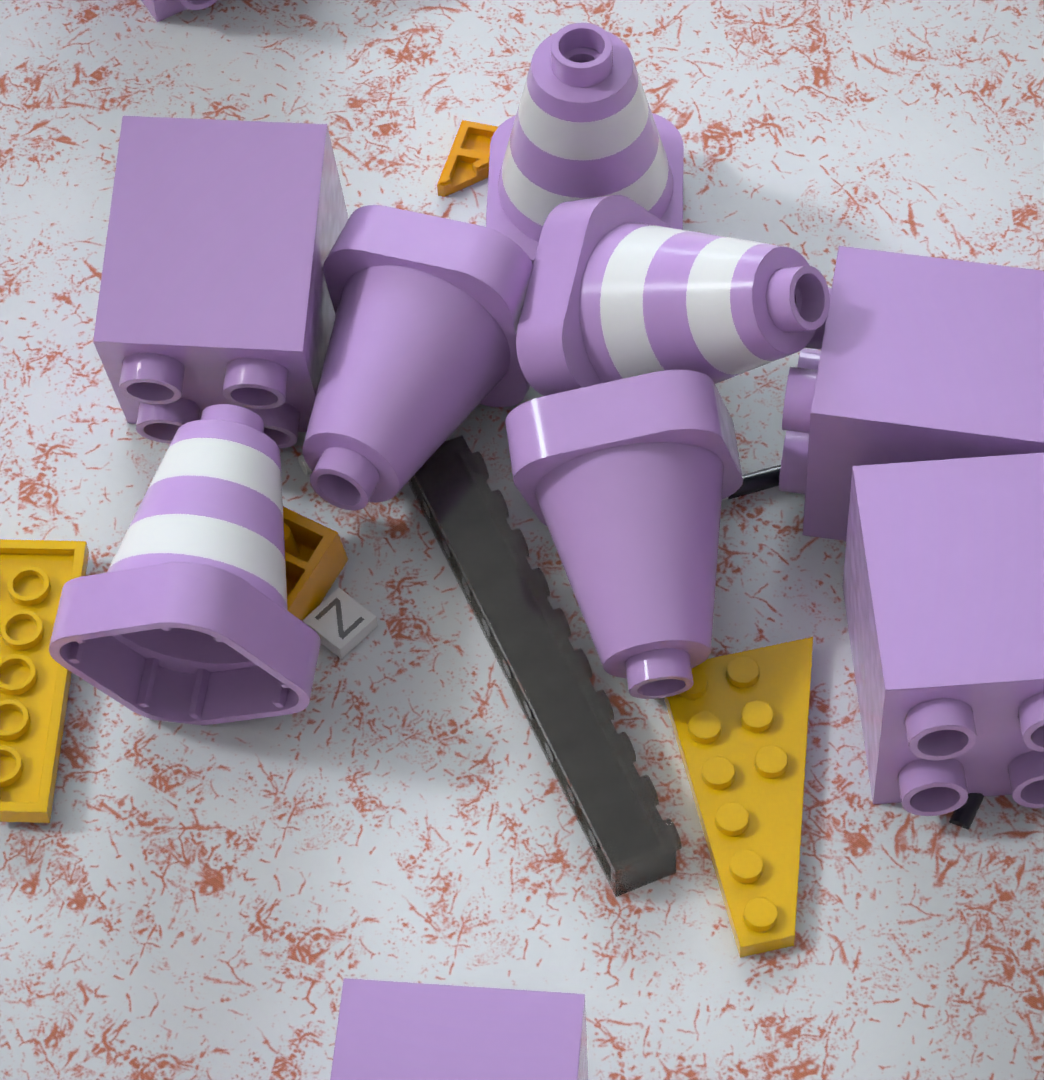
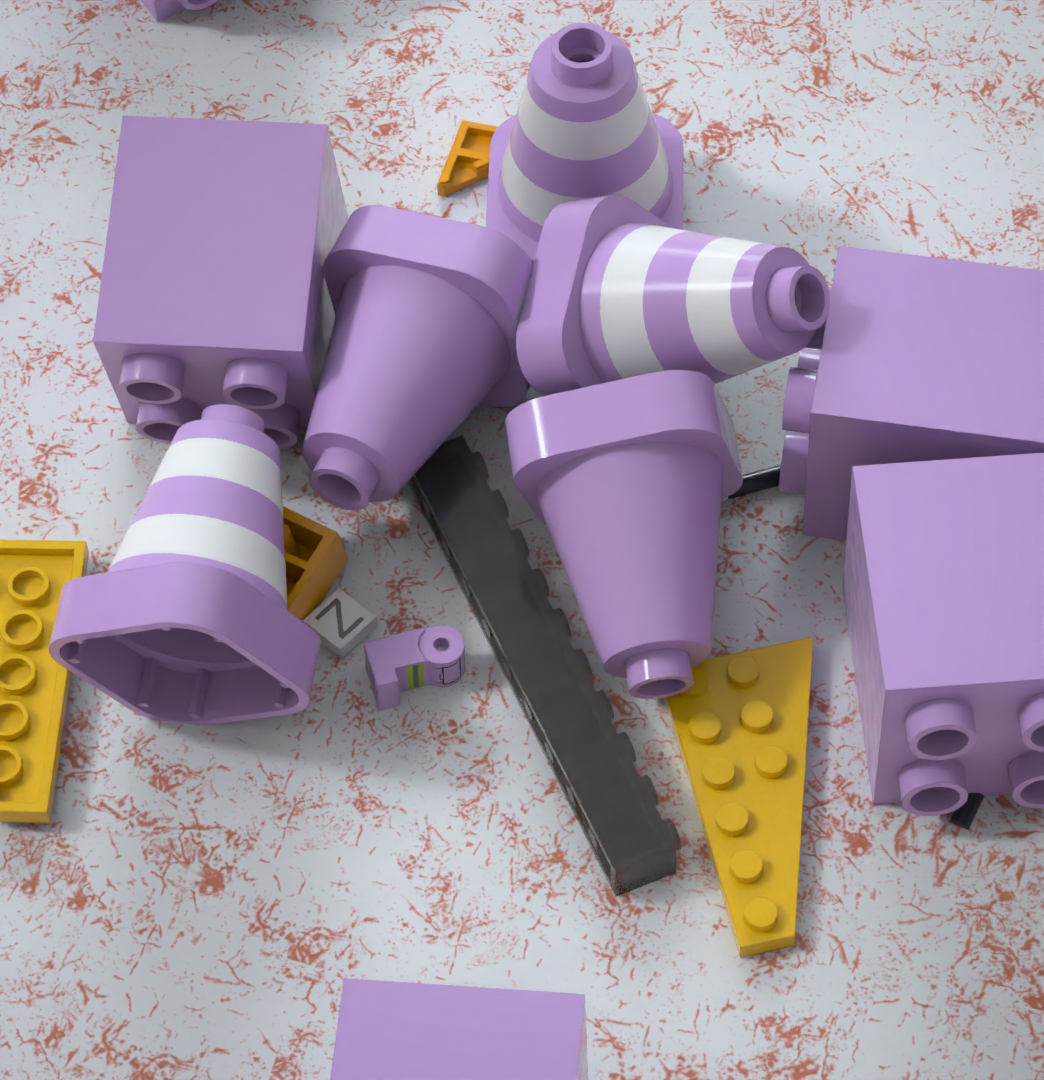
(413, 661): none -> lavender leg

